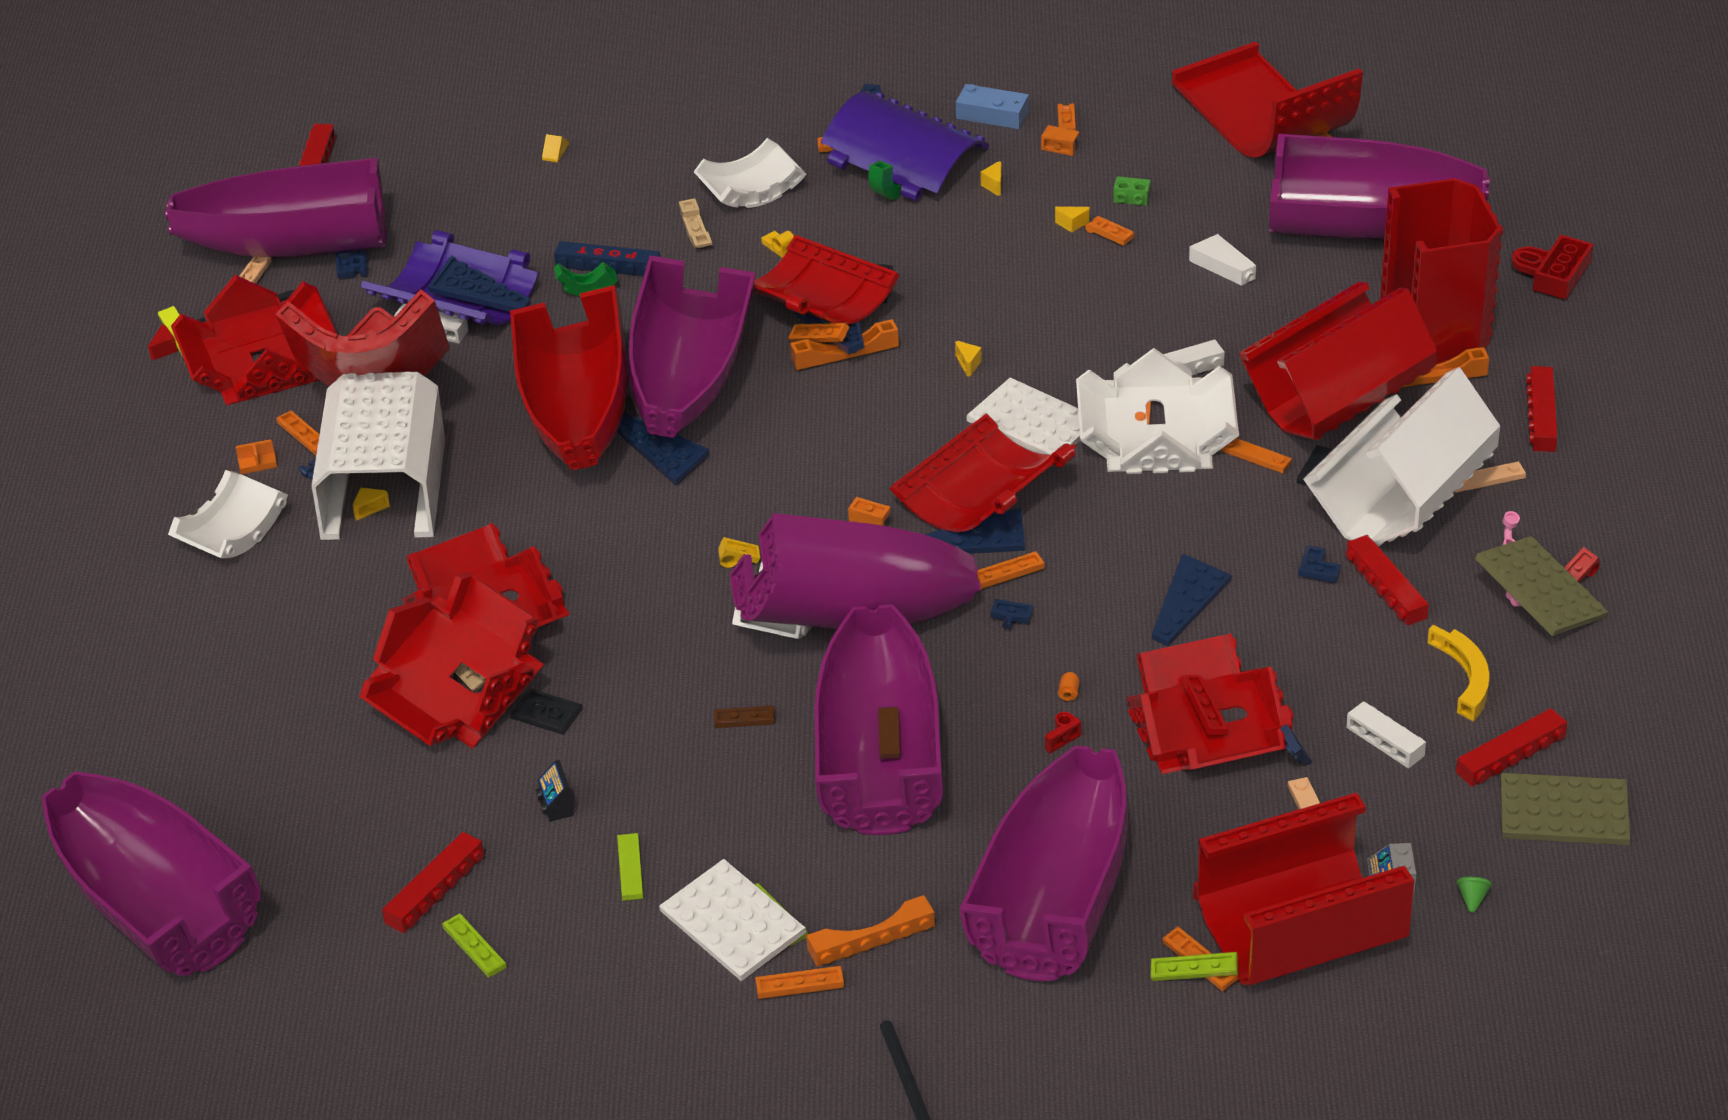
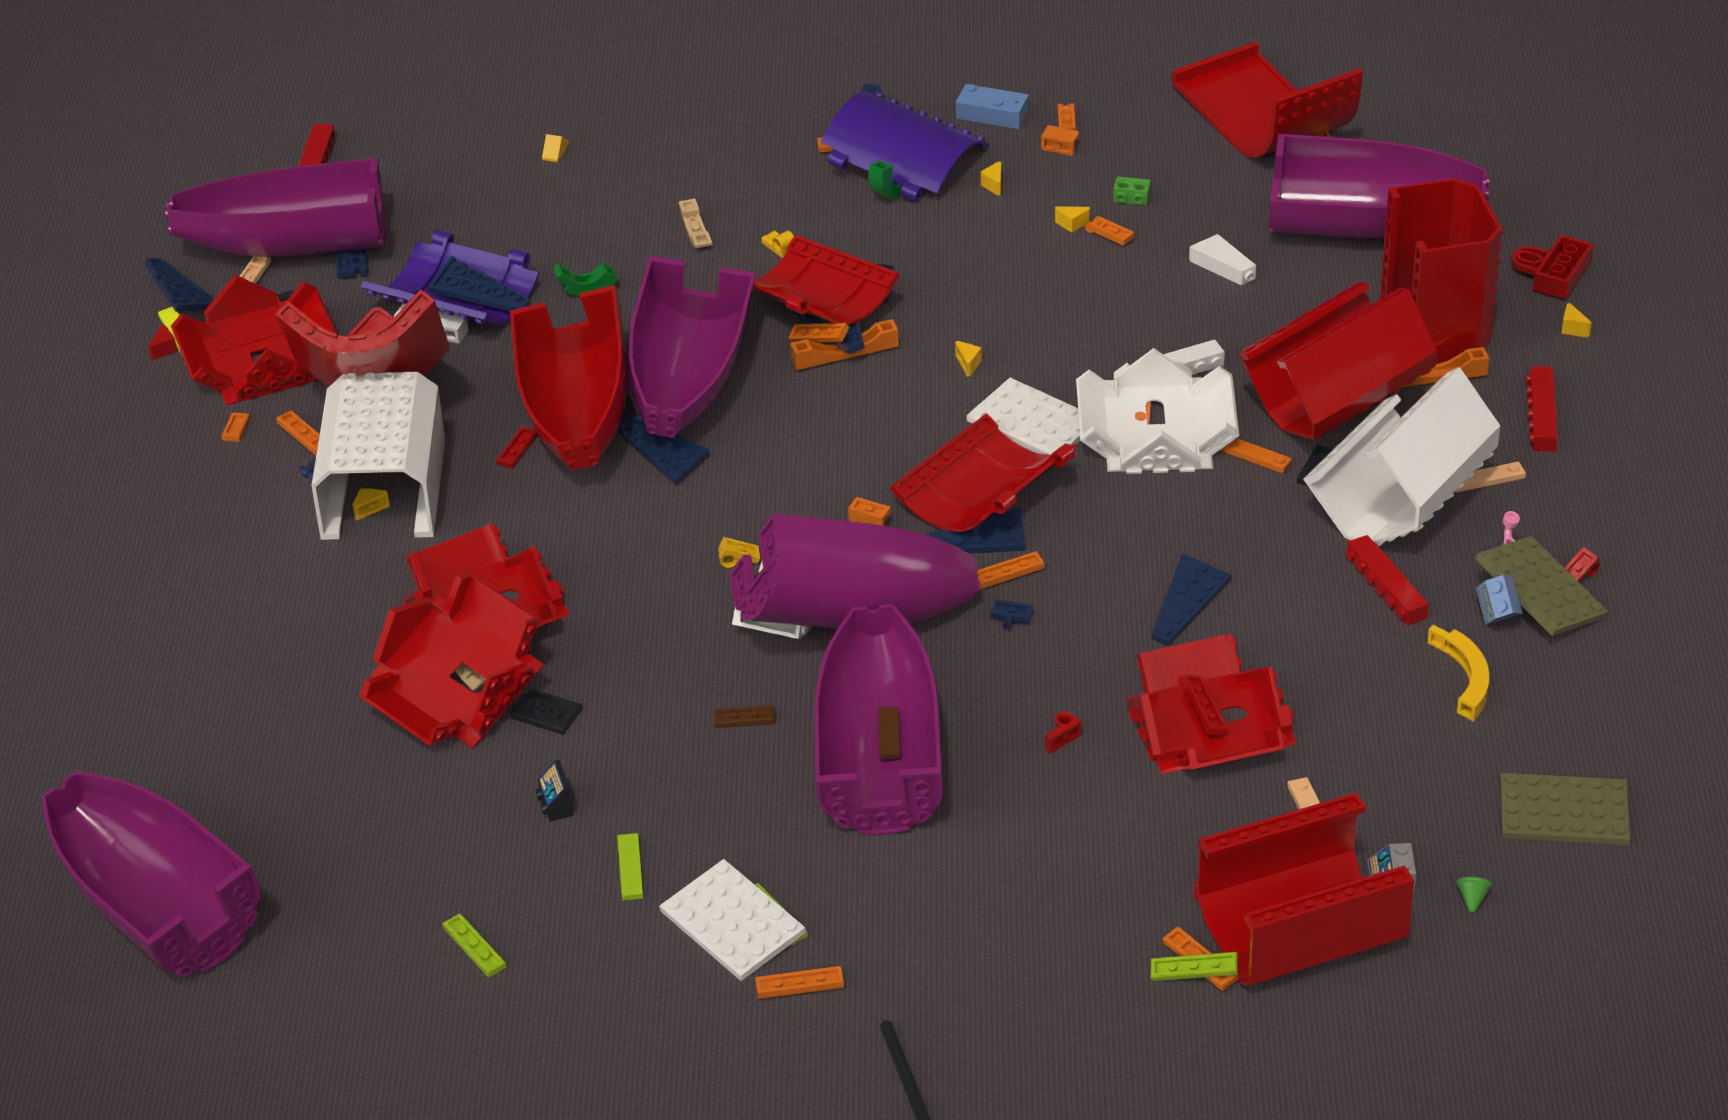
(177, 288): none -> dark blue wing
(234, 517): white panel -> none
(235, 427): none -> orange tile
(256, 456): orange panel -> none
(433, 882): red brick -> none
(517, 448): none -> red tile
(590, 256): dark blue brick -> none
(752, 179): white panel -> none
(833, 945): orange arch -> none
(1051, 868): magenta panel -> none
(1068, 686): orange brick -> none
(1294, 746): dark blue plate -> none
(1315, 567): dark blue plate -> none
(1386, 734): white brick -> none
(1498, 599): none -> medium blue slope
(1511, 747): red brick -> none
(1575, 322): none -> yellow slope

